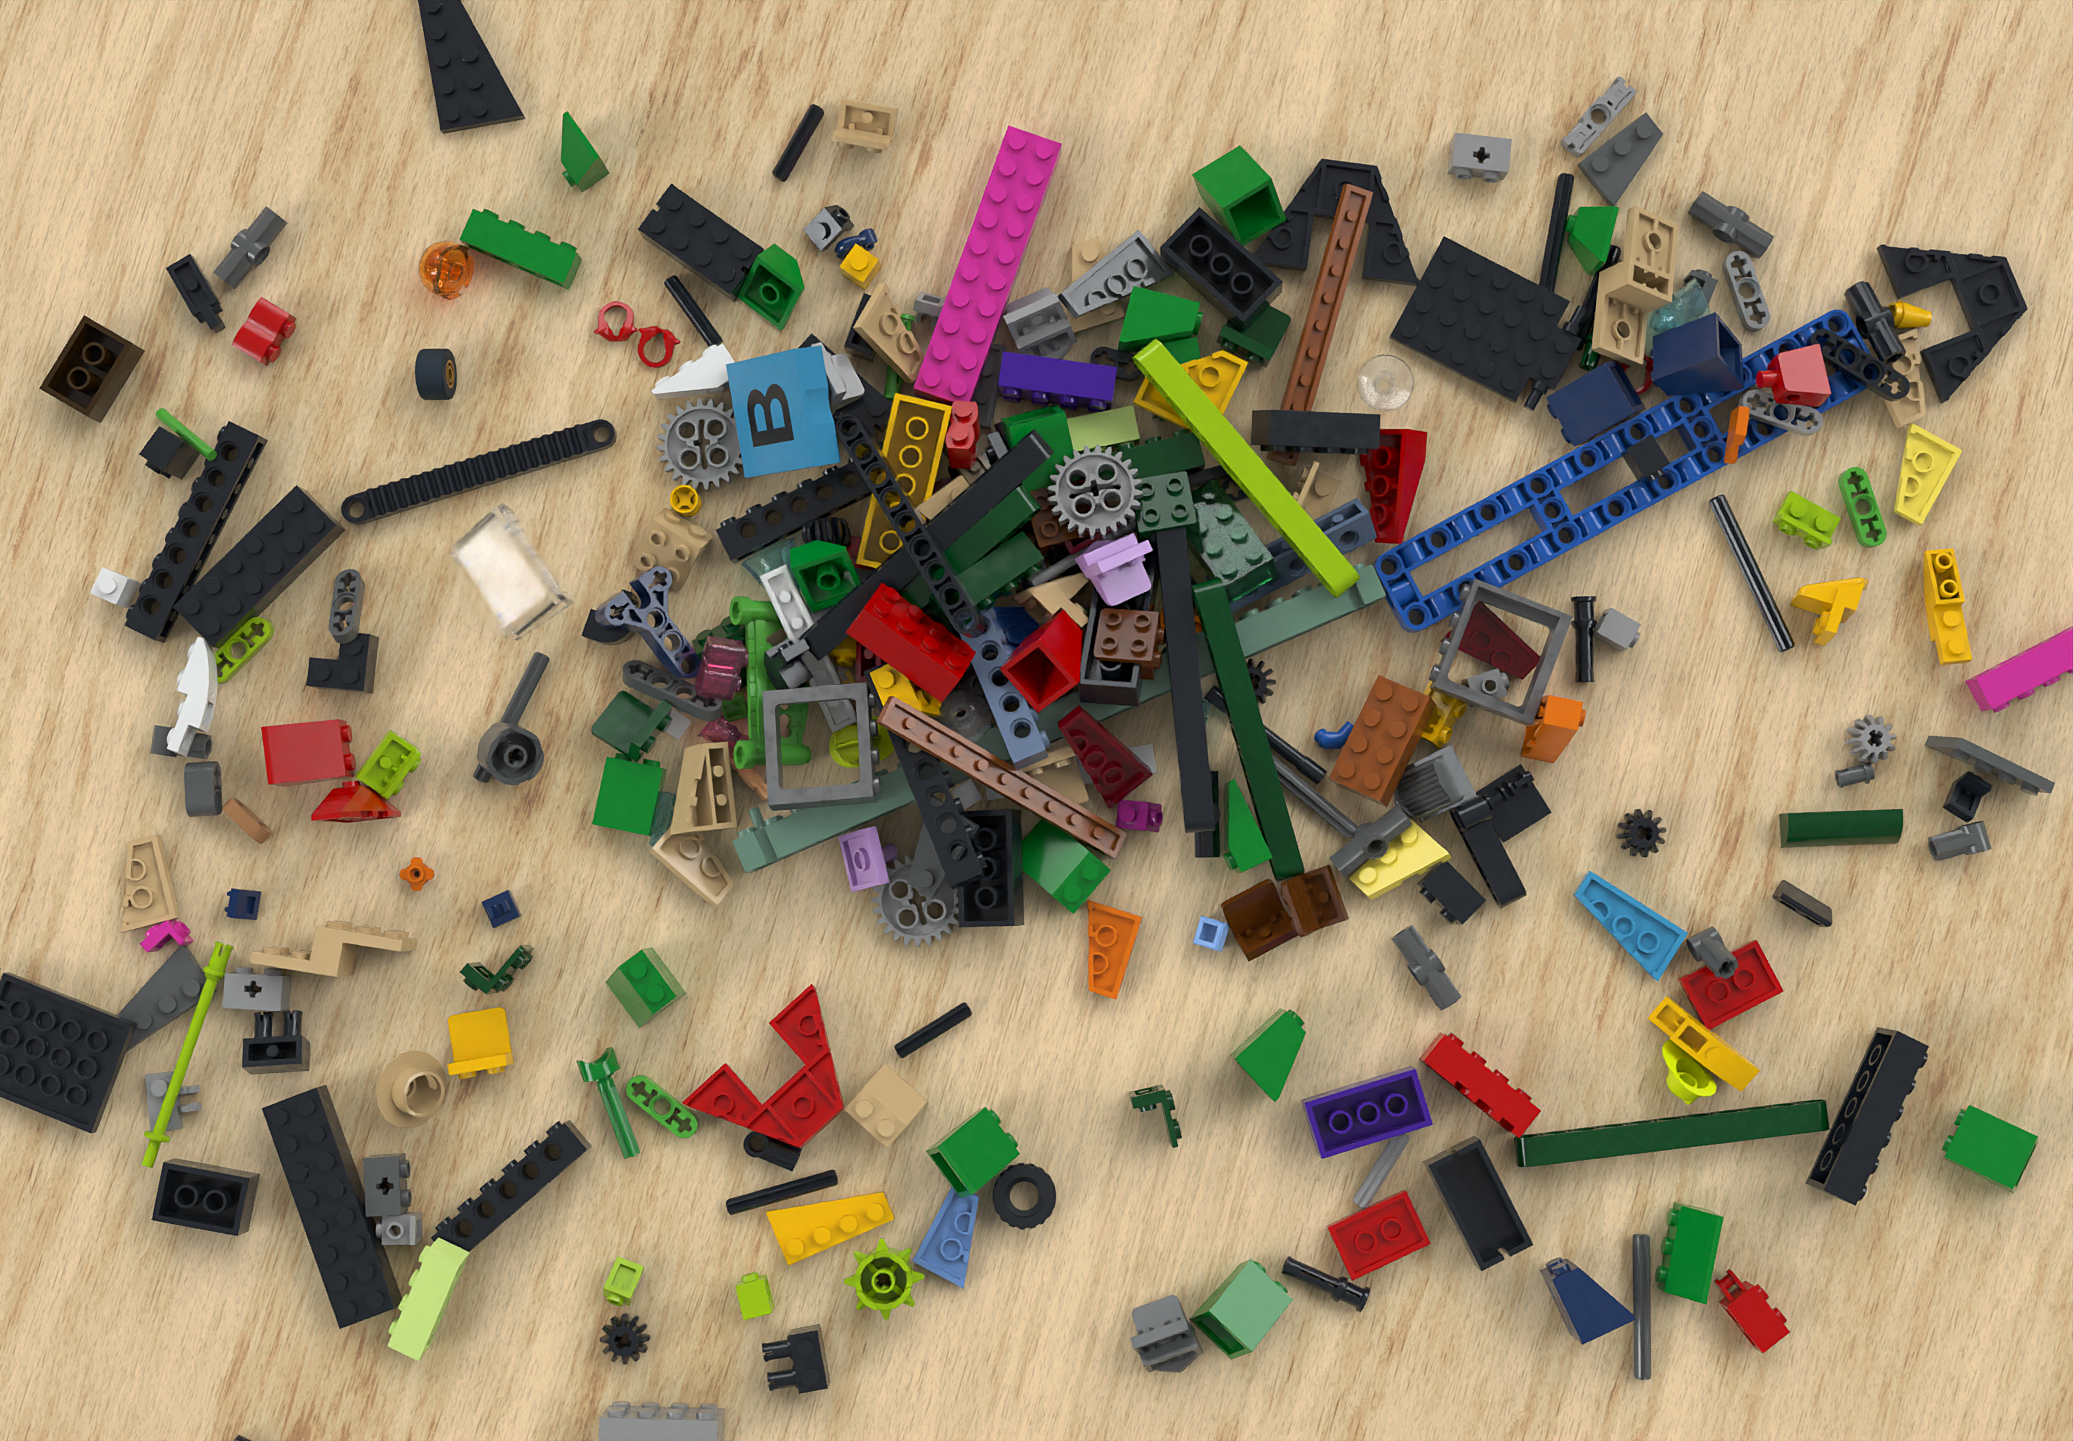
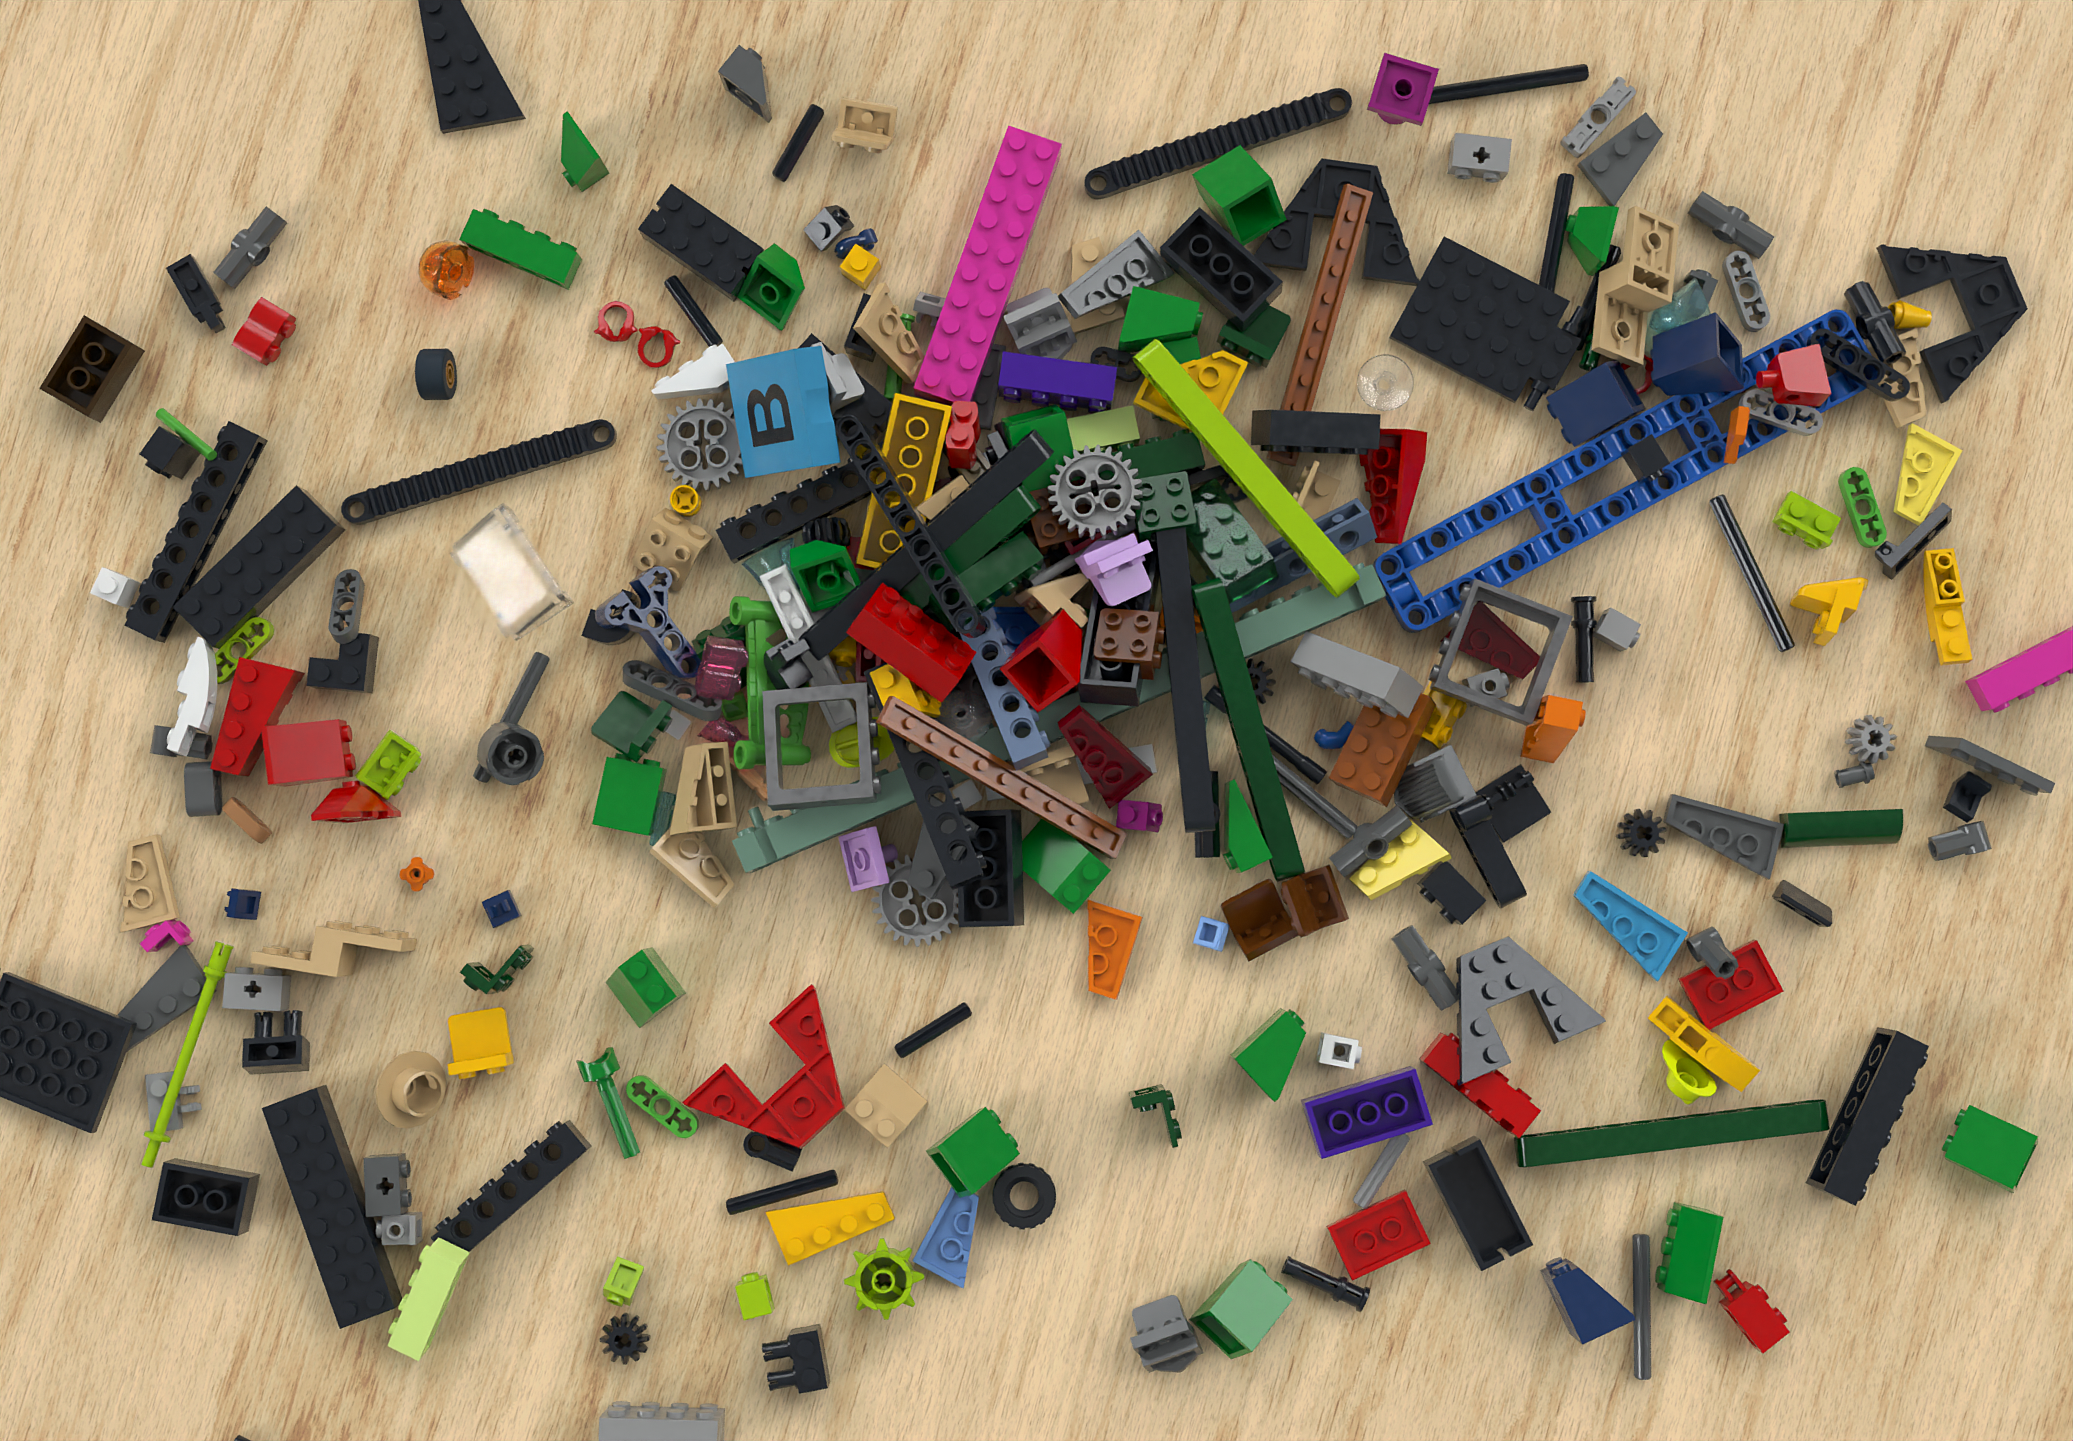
(254, 701): none -> red wedge
(746, 80): none -> dark grey slope
(1216, 142): none -> black gear
(1326, 1053): none -> white brick
(1356, 675): none -> light grey brick
(1402, 90): none -> magenta plant
(1497, 975): none -> wing
(1509, 83): none -> black axle
(1733, 834): none -> dark grey wing
(1897, 557): none -> hinge

